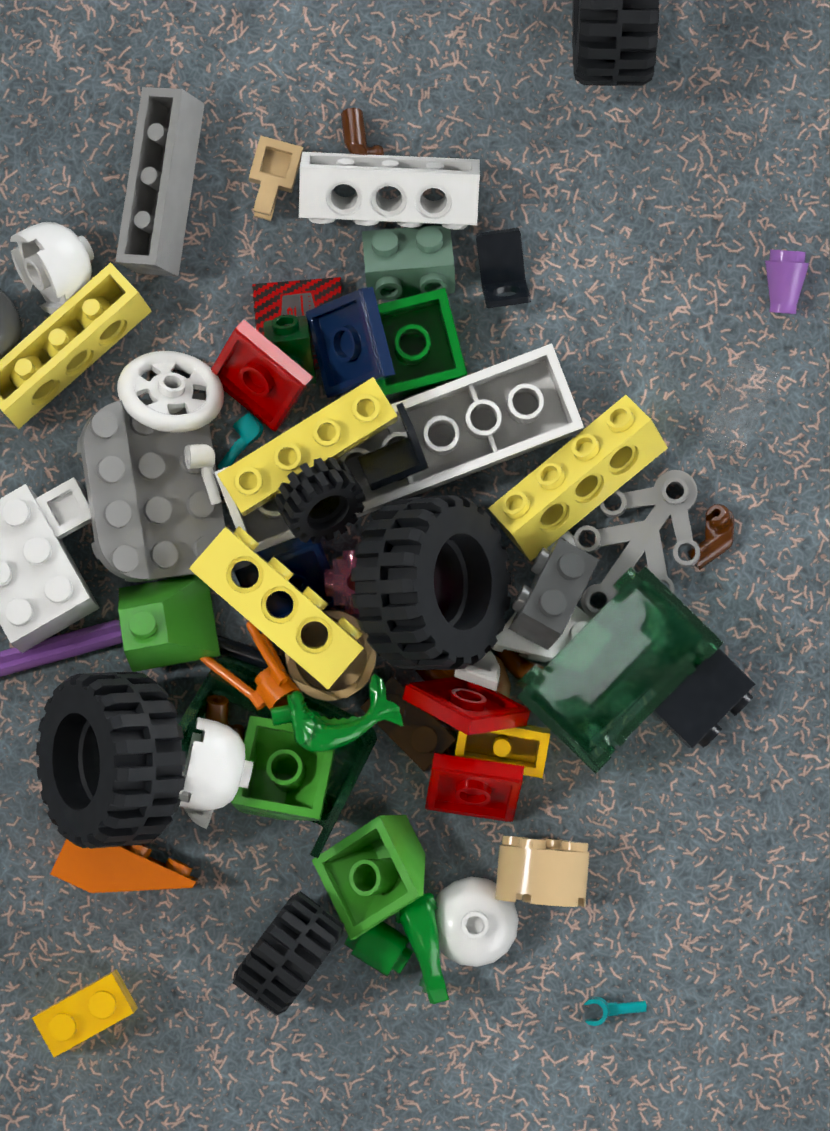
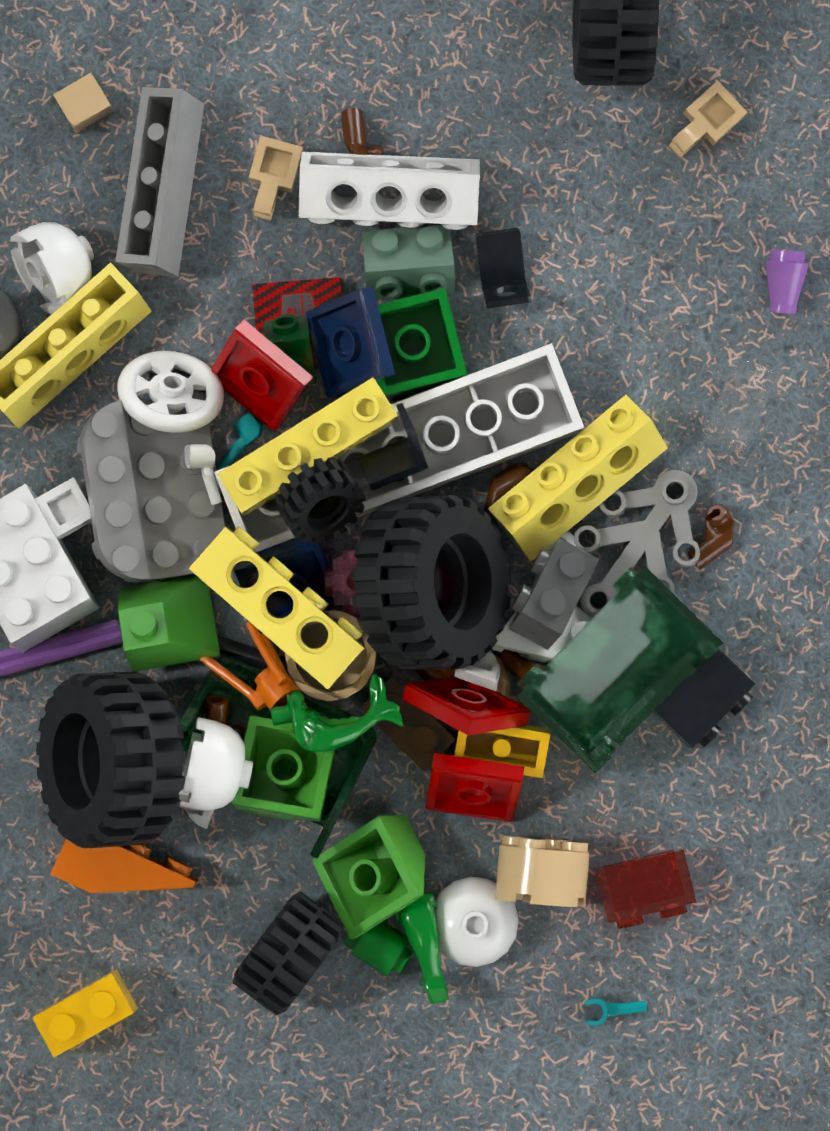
(83, 102): none -> tan slope
(505, 481): none -> reddish brown arm
(645, 887): none -> clear red brick
(710, 117): none -> tan plate

